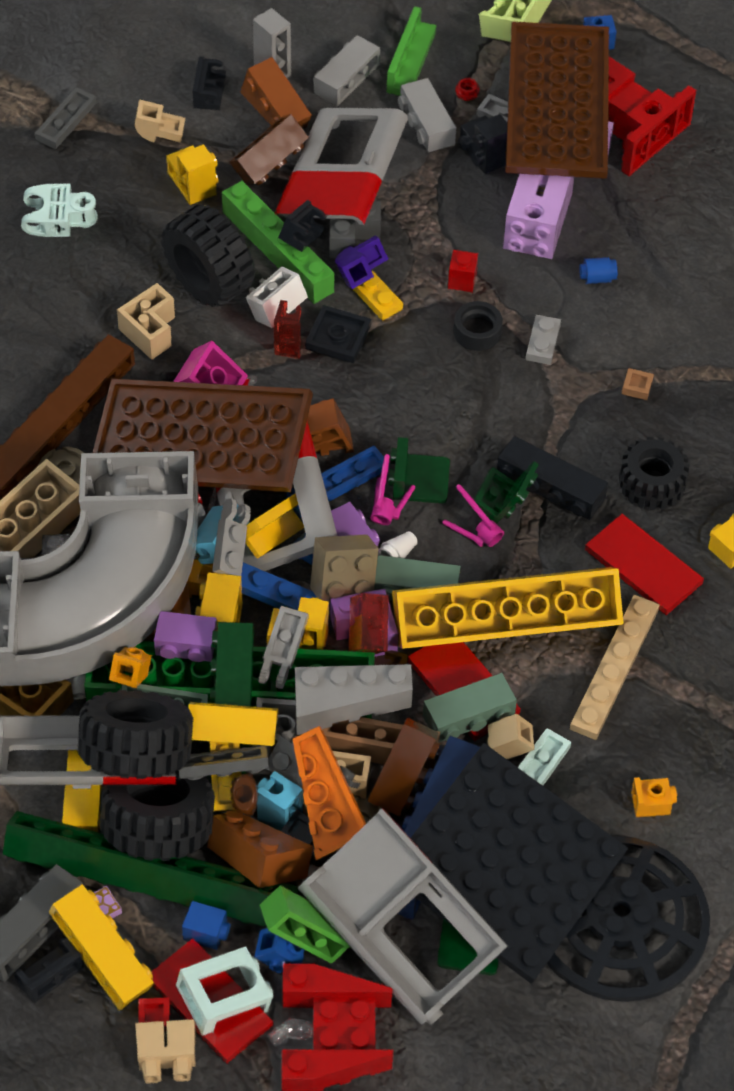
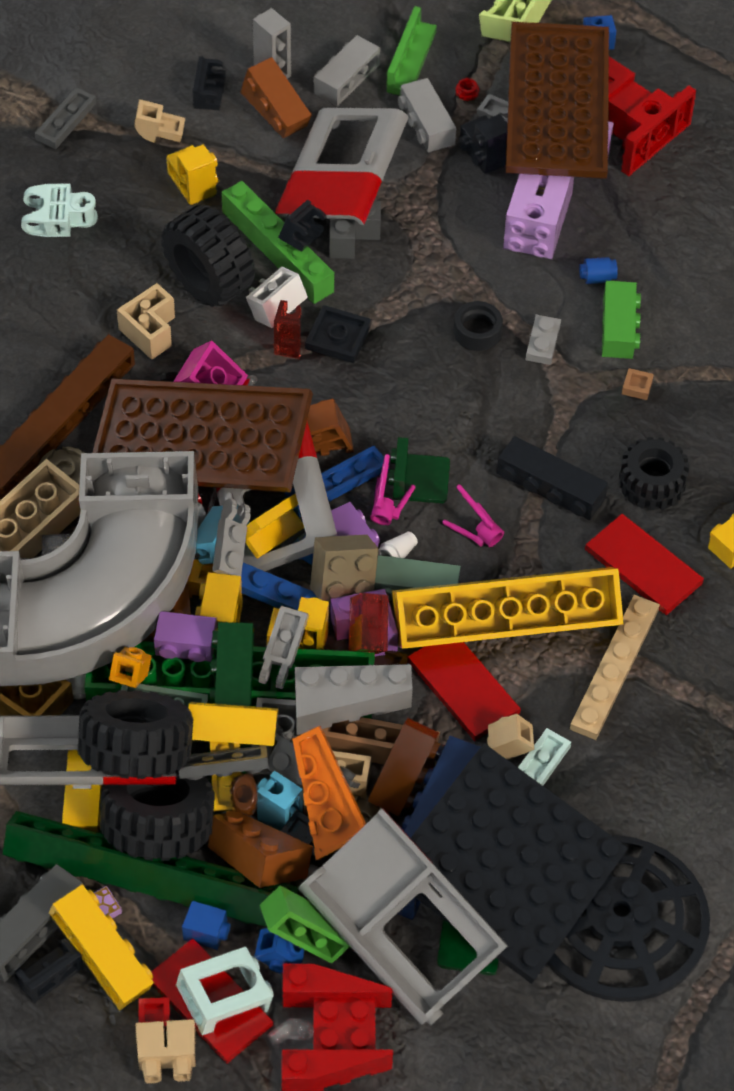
(269, 150): reddish brown brick -> none
(357, 262): dark purple brick -> none
(379, 297): yellow plate -> none
(463, 271): red brick -> none
(470, 707): sand green brick -> none
(500, 493): dark green bracket -> none
(620, 319): none -> bright green brick
(653, 797): light orange brick -> none

